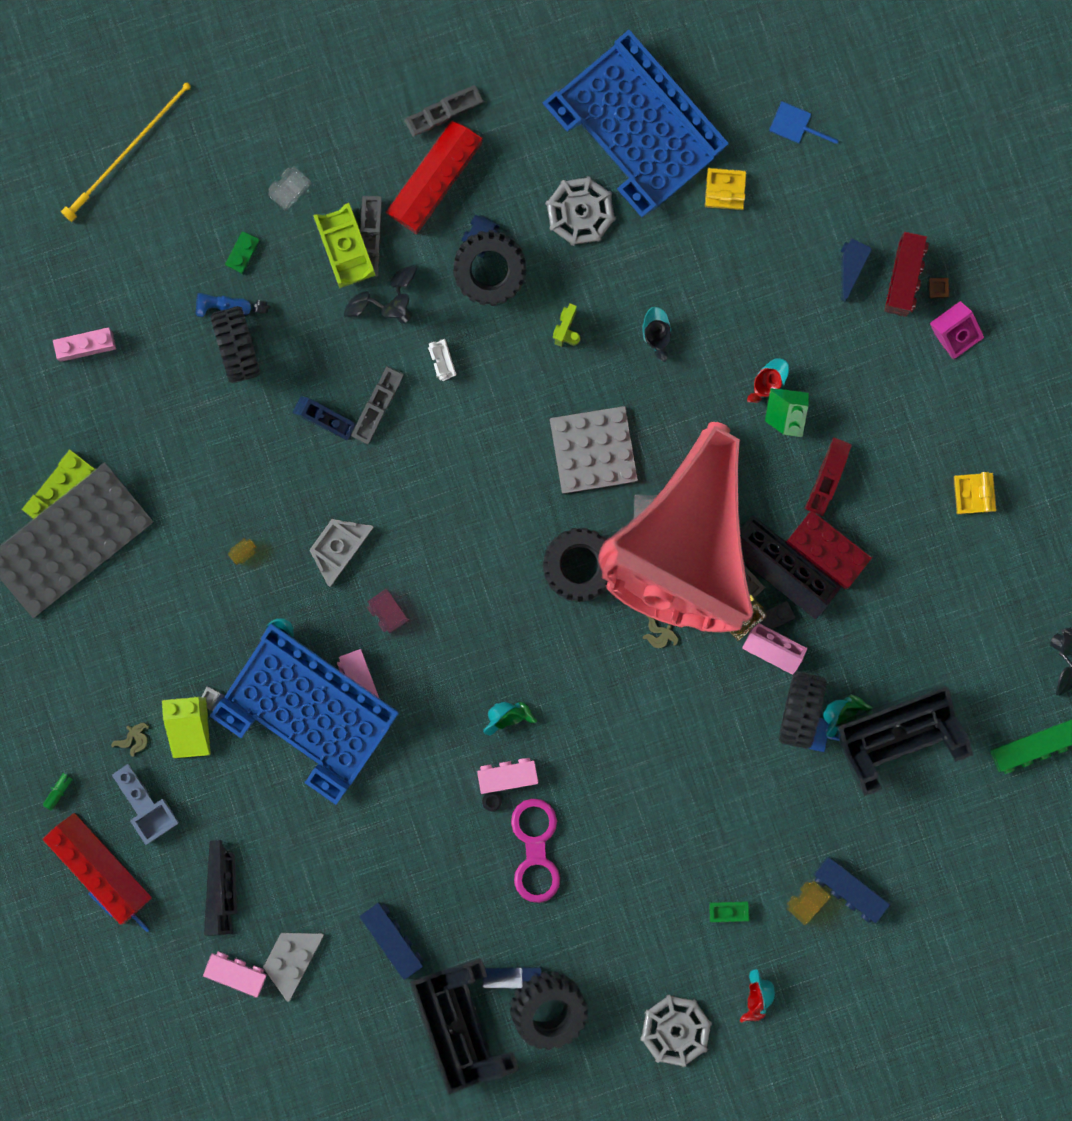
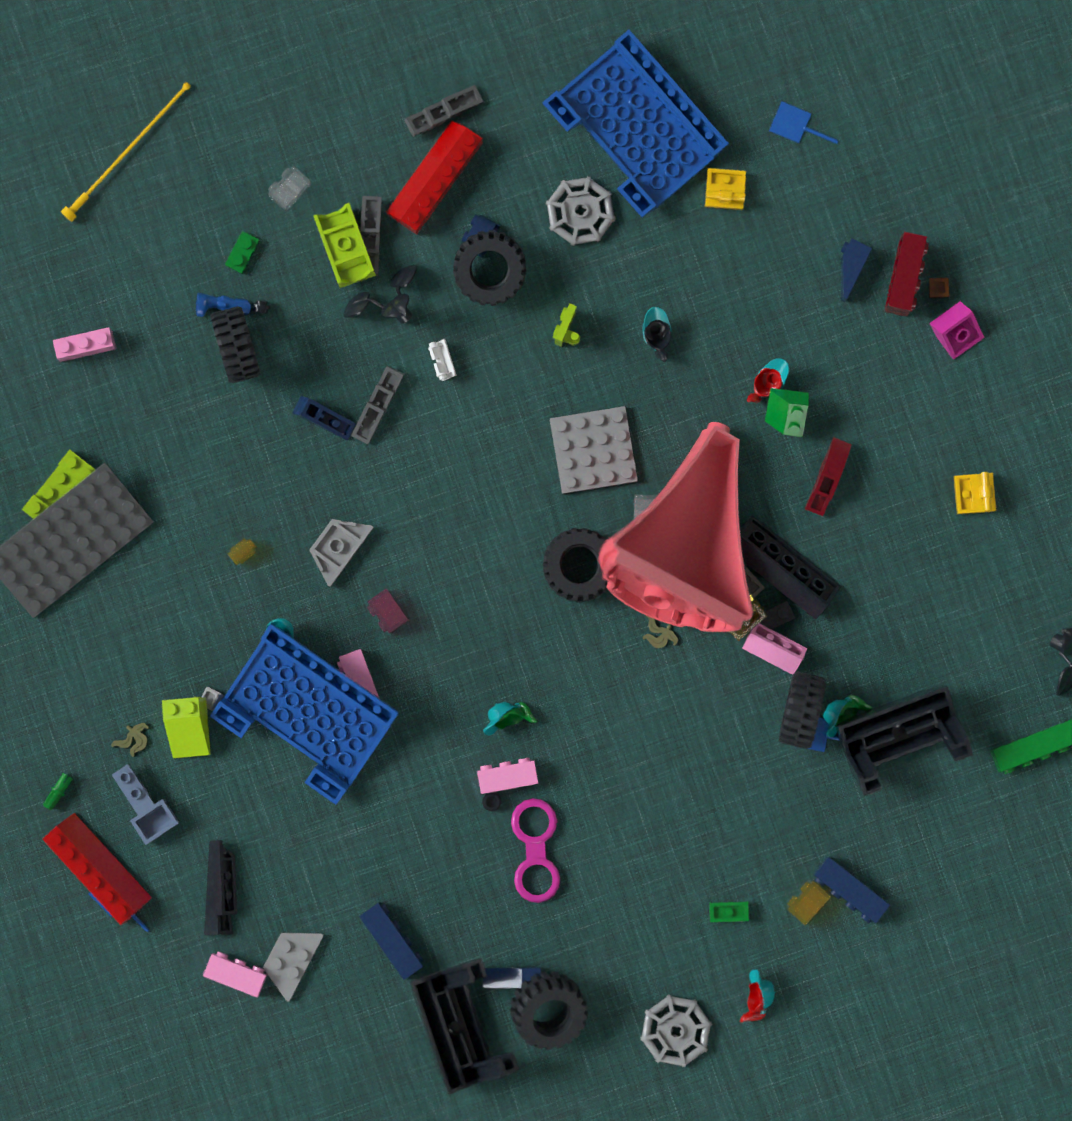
(828, 550): dark red brick -> none

